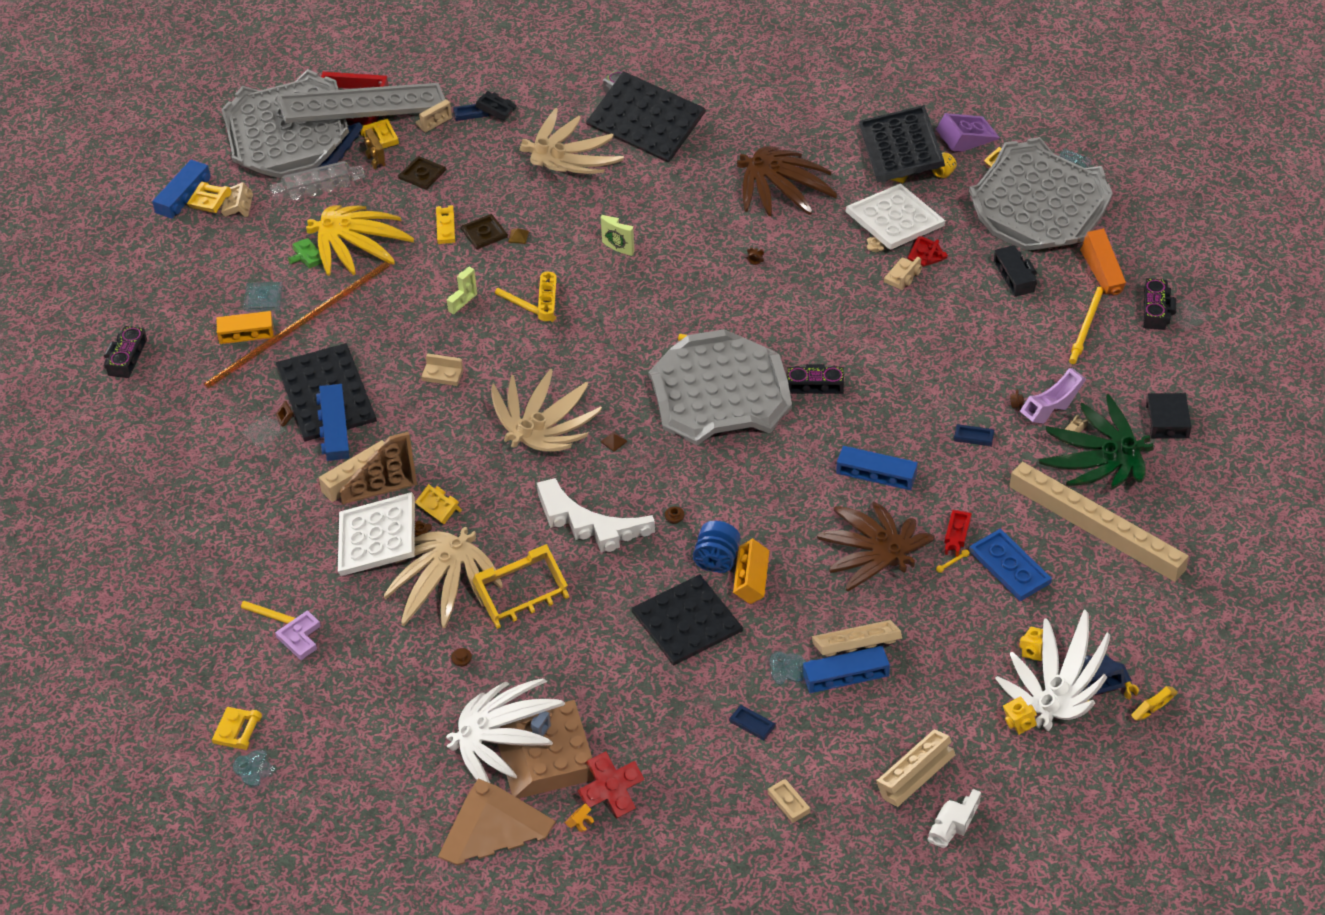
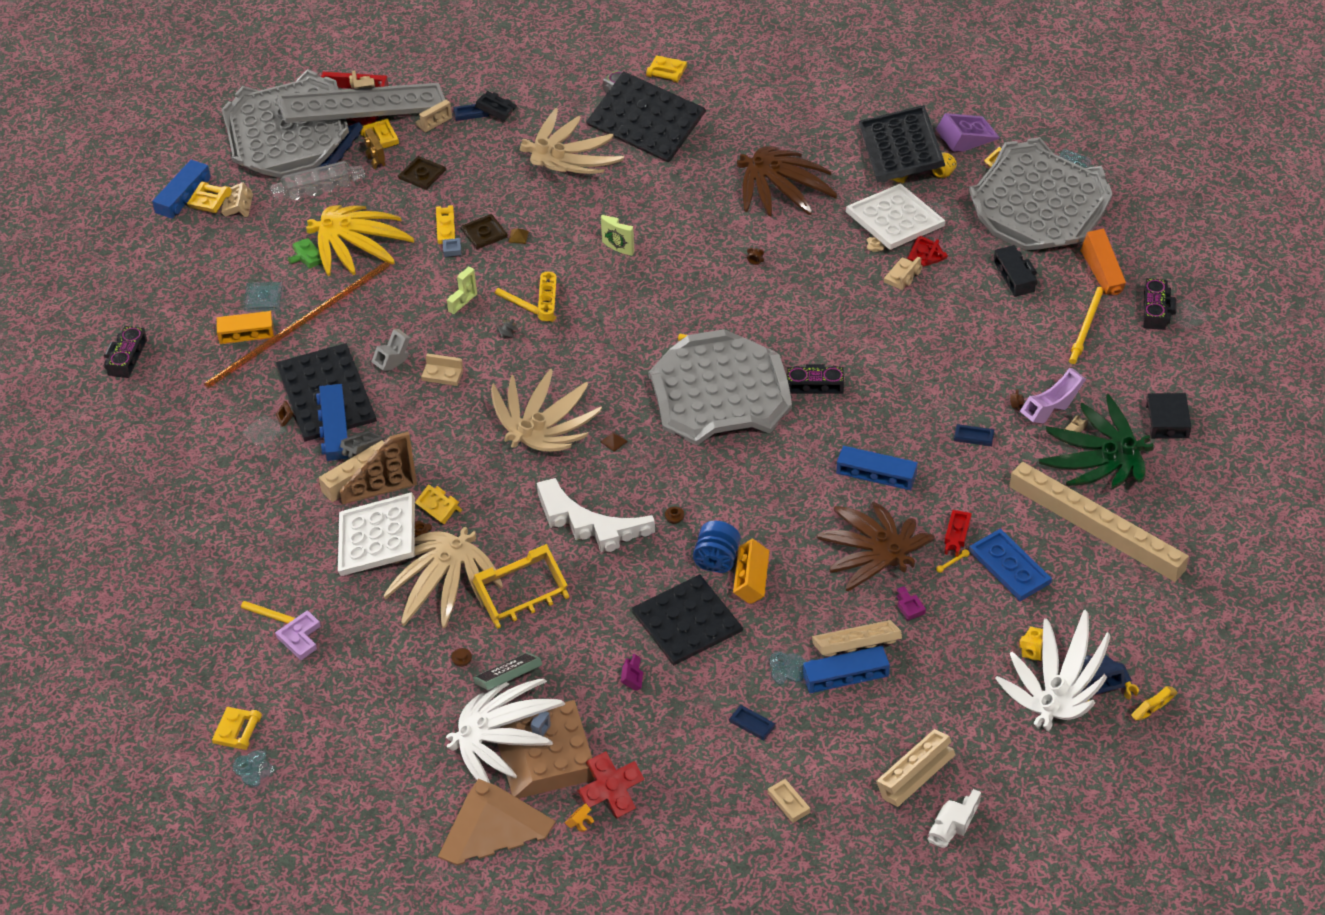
(359, 443): none -> dark grey hinge
(364, 82): none -> tan bracket
(393, 354): none -> light grey brick
(451, 247): none -> sand blue plate
(507, 328): none -> dark grey wheel
(507, 671): none -> tile
(631, 674): none -> magenta plate
(666, 68): none -> yellow plate
(909, 605): none -> magenta plate
(1020, 719): yellow brick -> none

